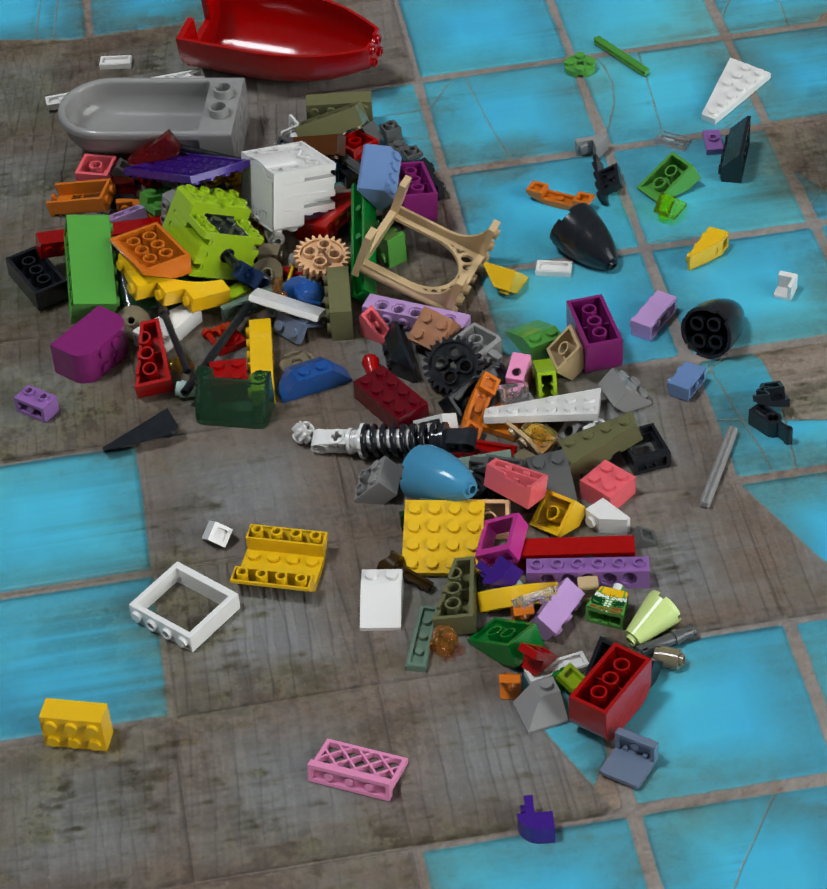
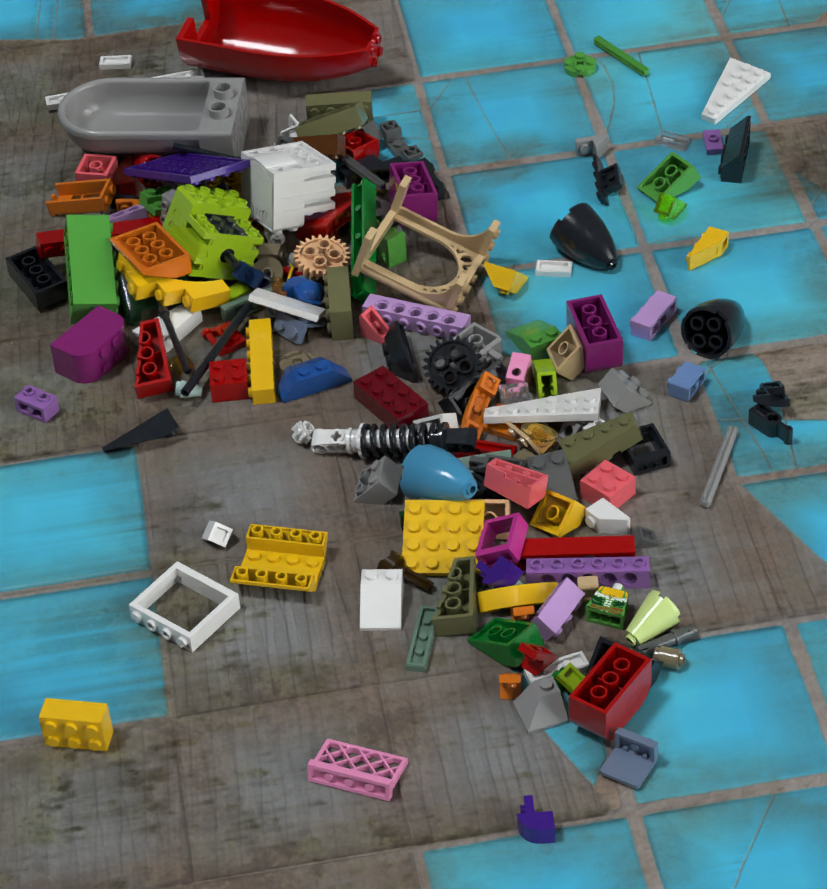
(118, 169): dark grey slope -> none
(136, 313): dark tan dish -> none
(159, 149): clear red slope -> none
(233, 401): clear green windscreen -> none
(370, 363): red cone -> none
(379, 174): medium blue slope -> none
(432, 327): nougat brick -> none
(444, 644): clear orange piece -> none
(528, 600): clear wing -> none
(541, 192): orange slope -> none
(786, 285): white panel -> none

